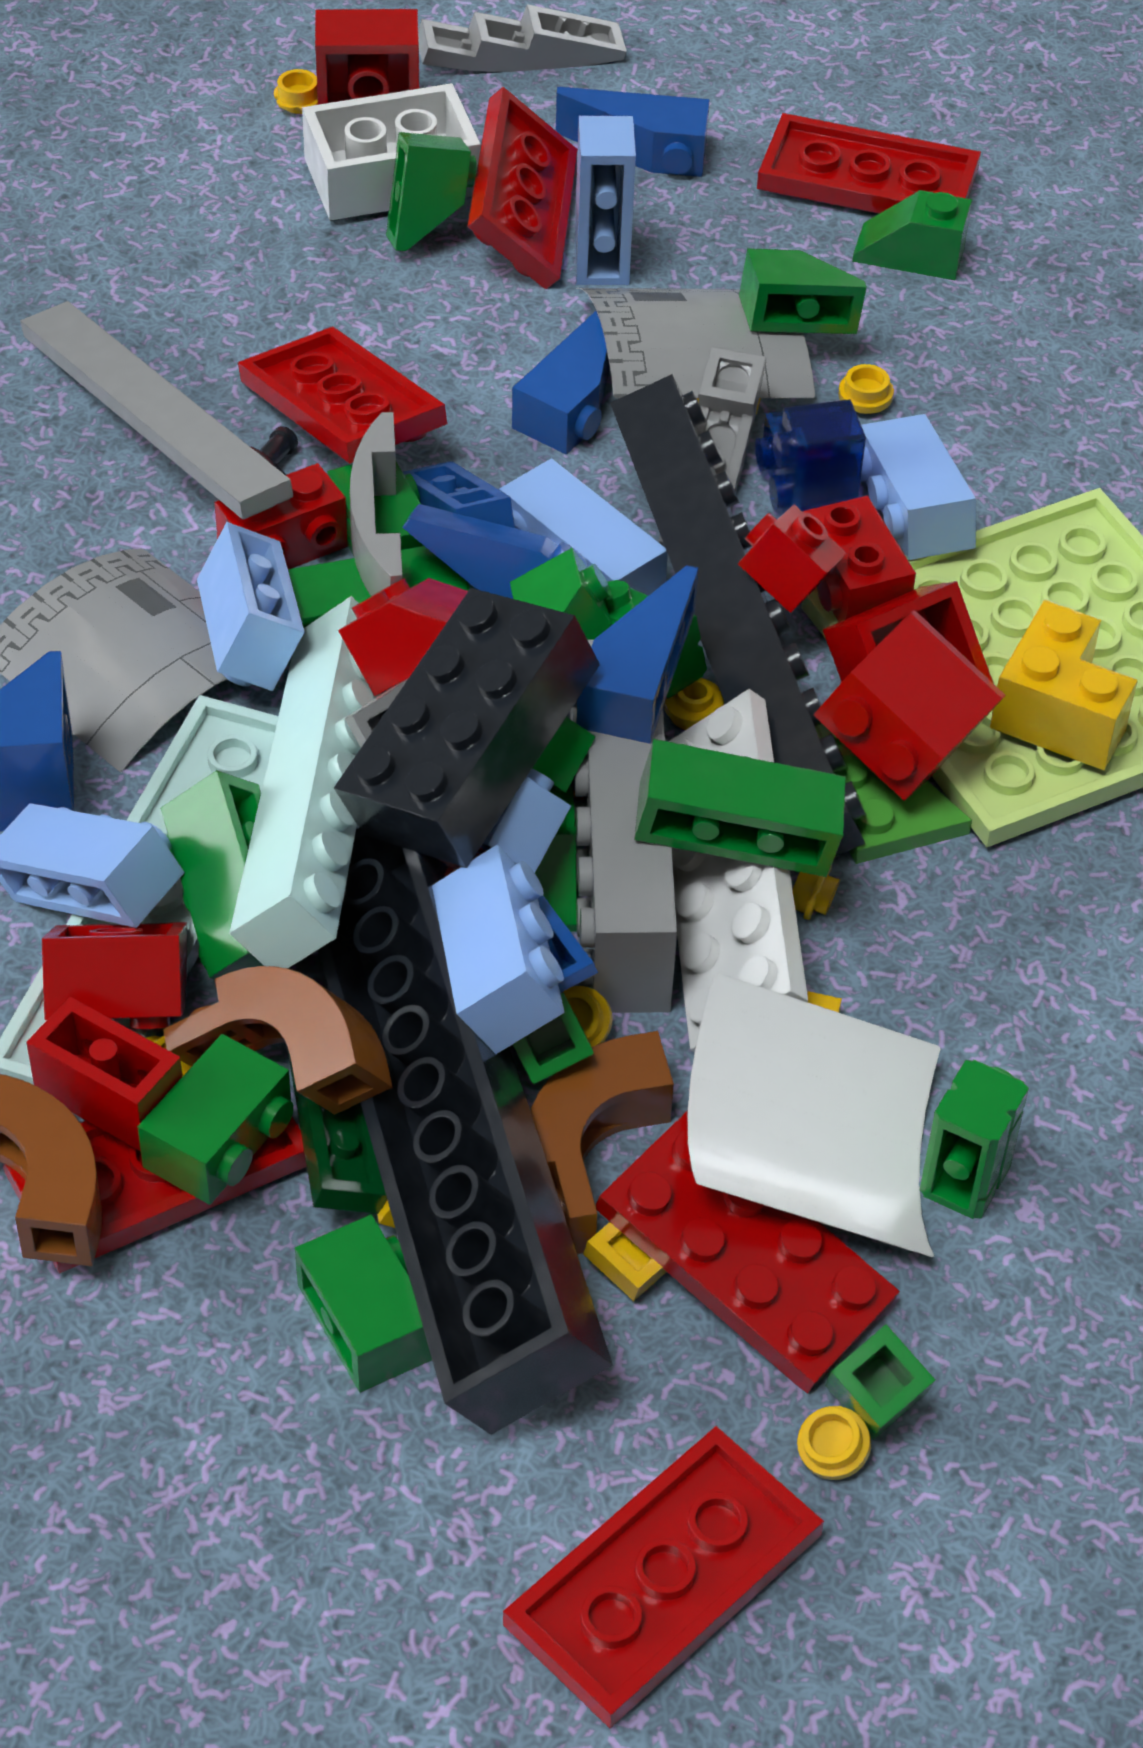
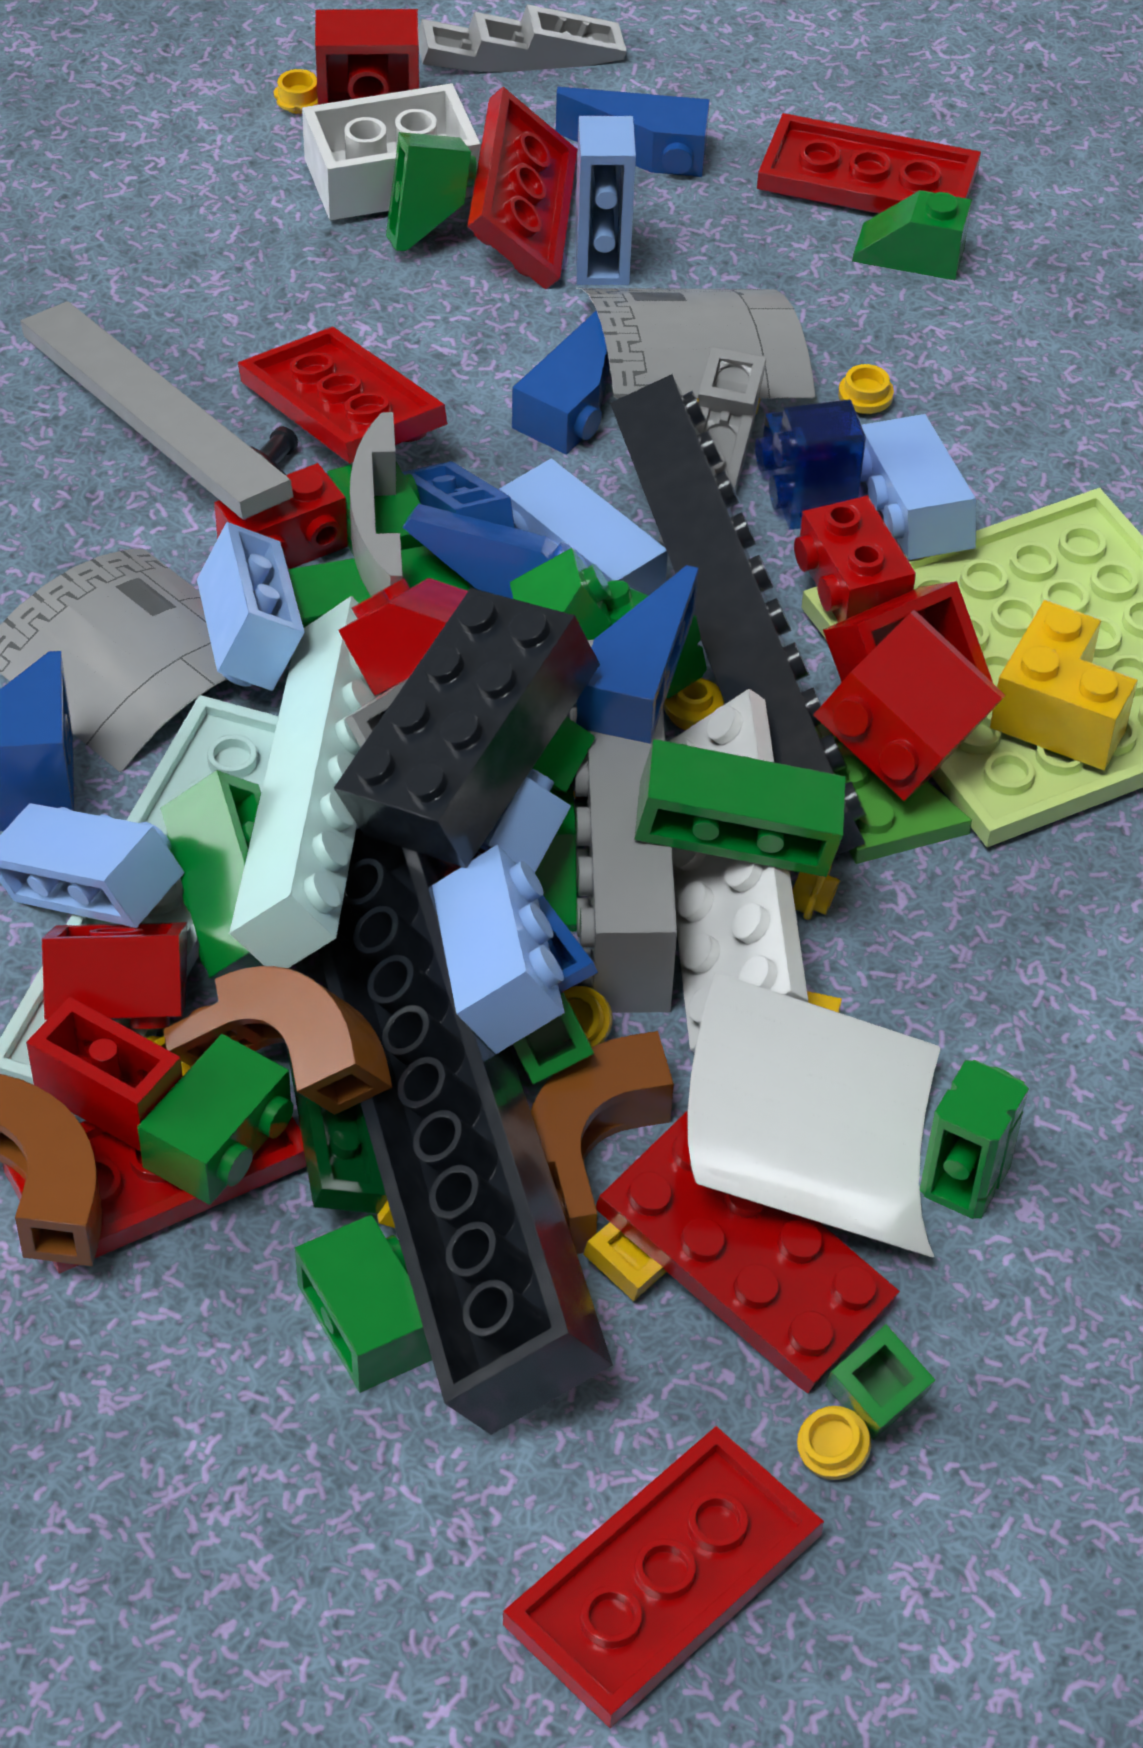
(790, 555): red brick -> none
(799, 294): green slope -> none

